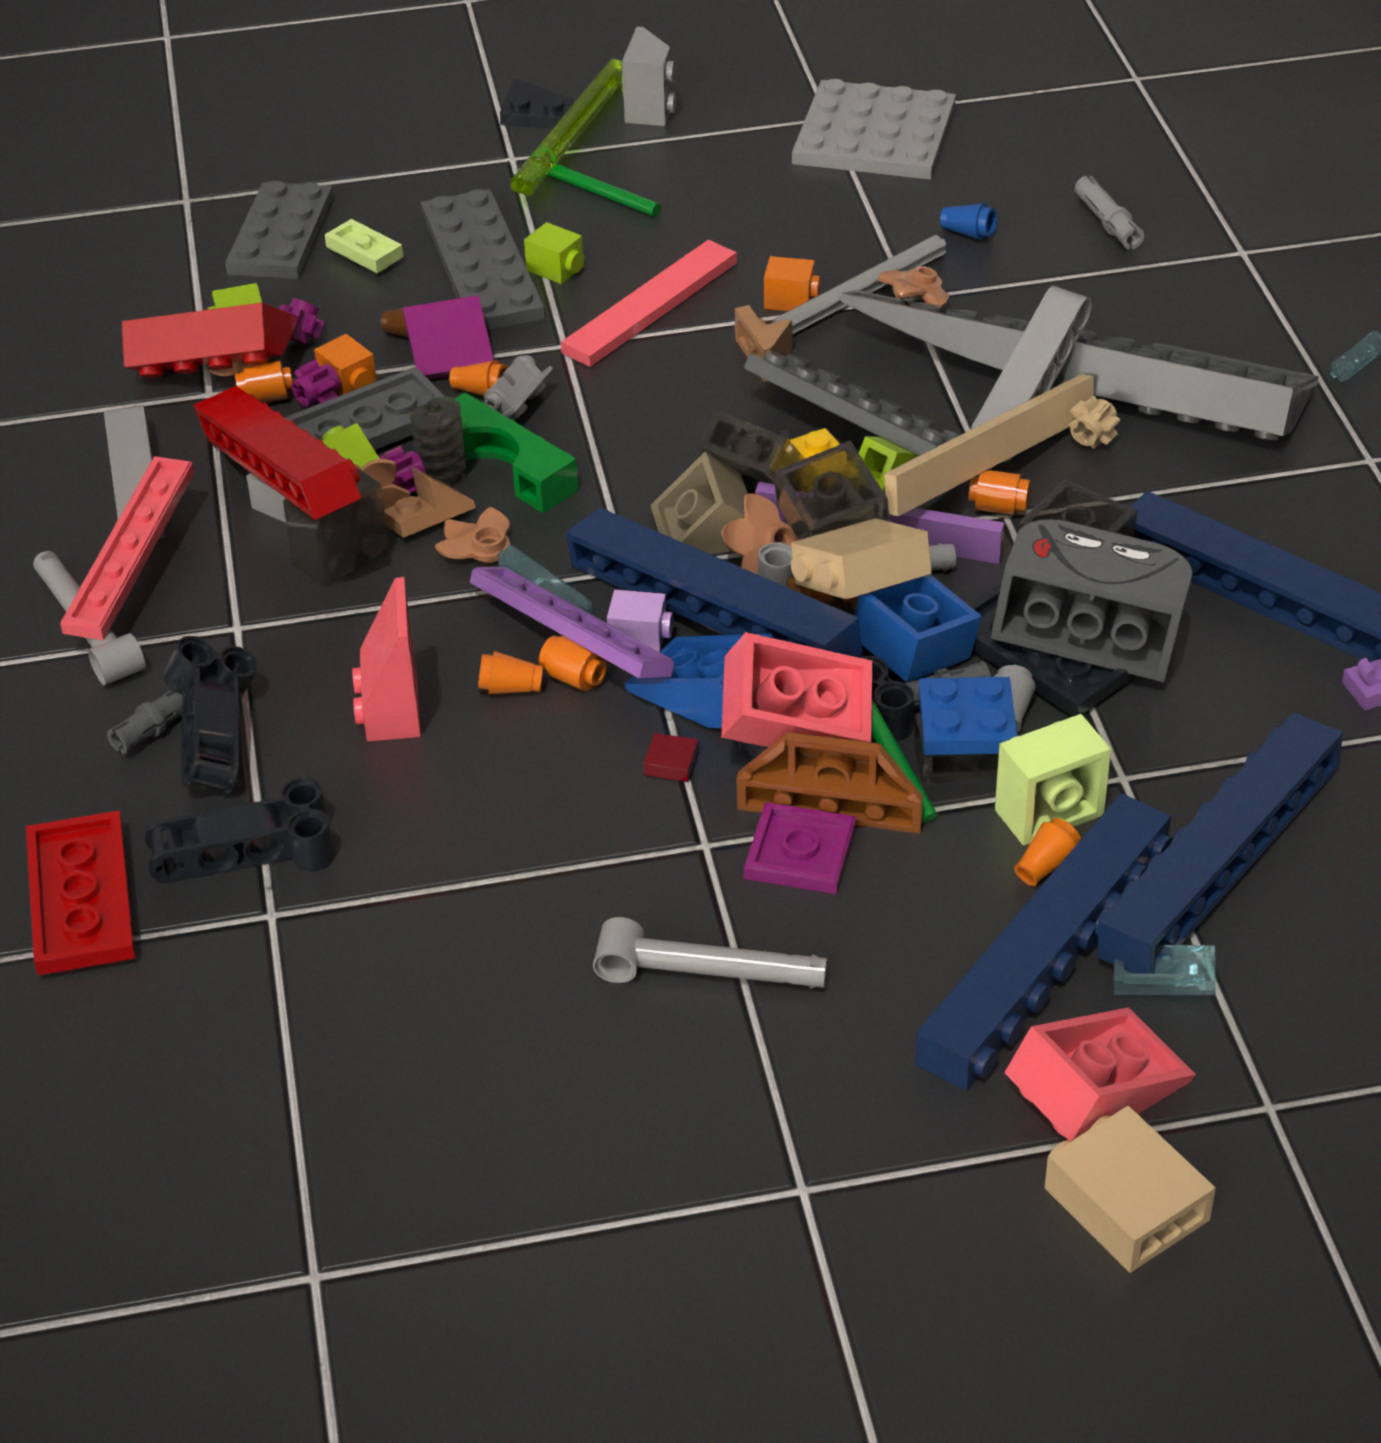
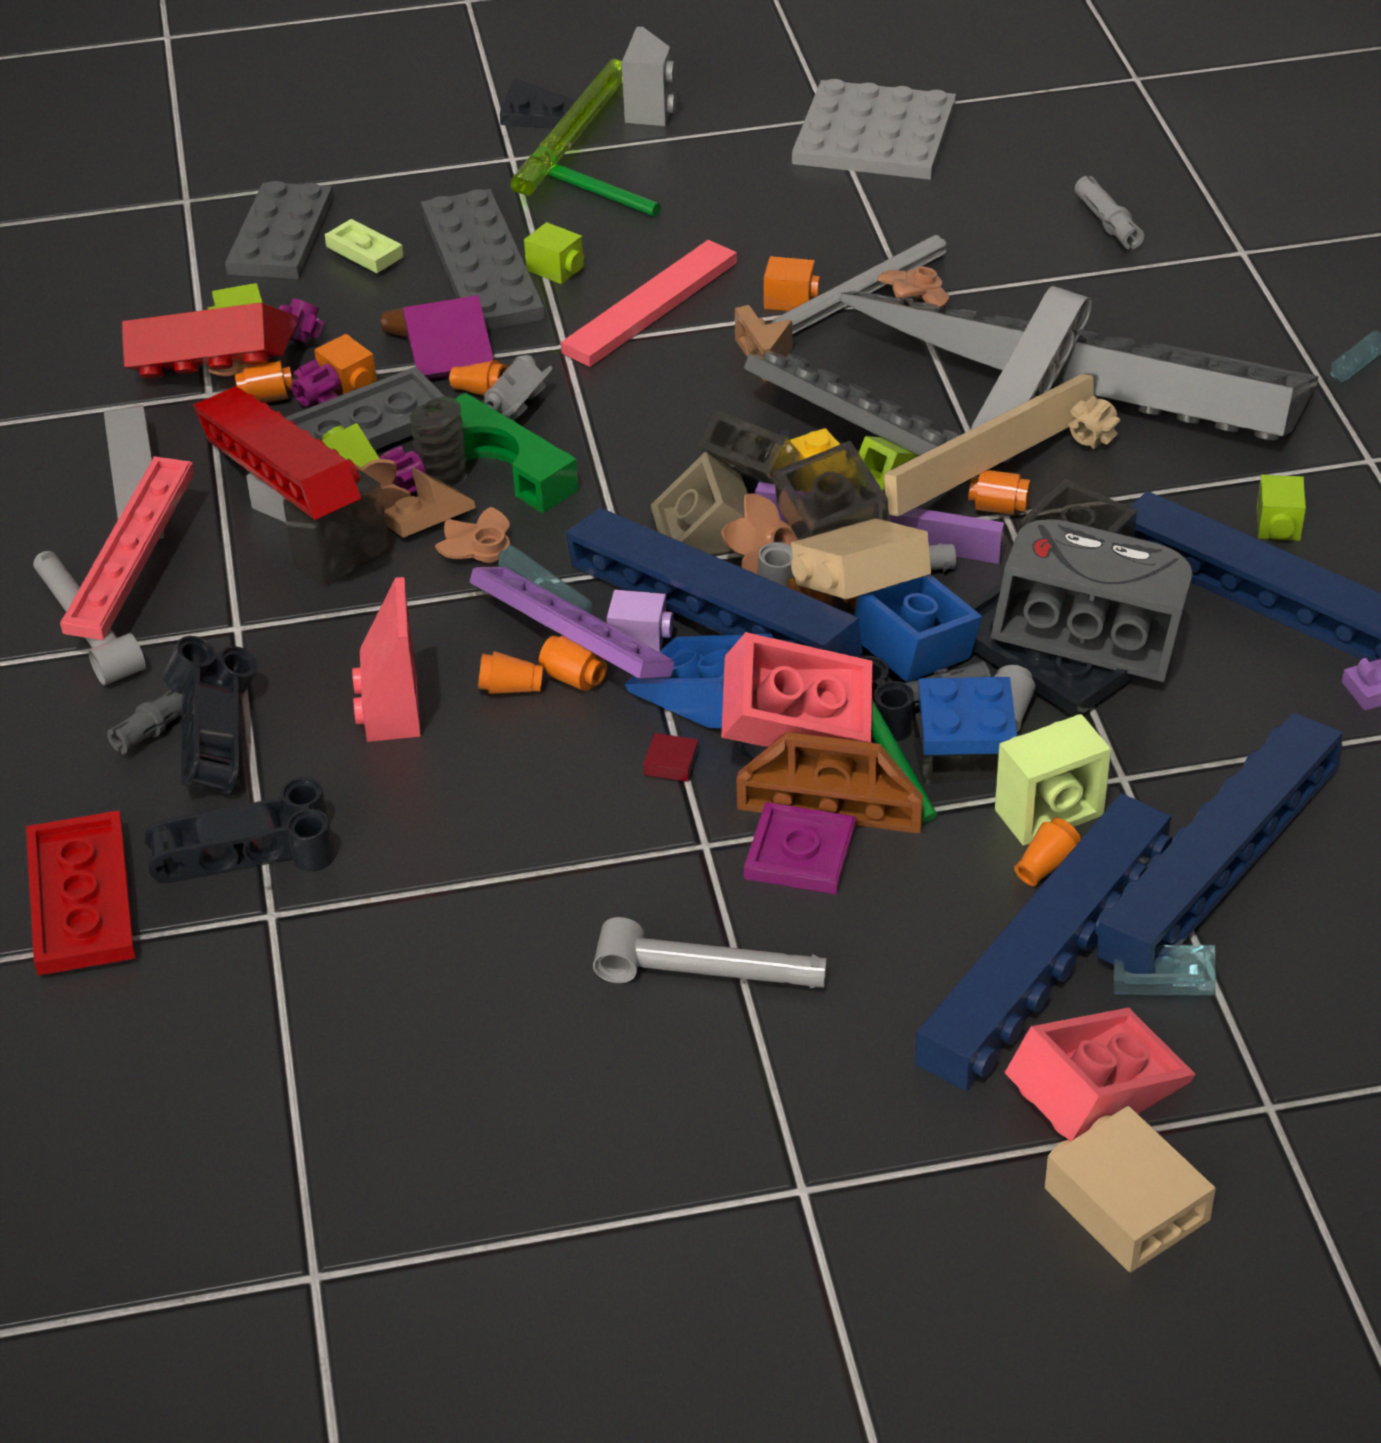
(970, 220): blue cone -> none
(1280, 507): none -> lime brick

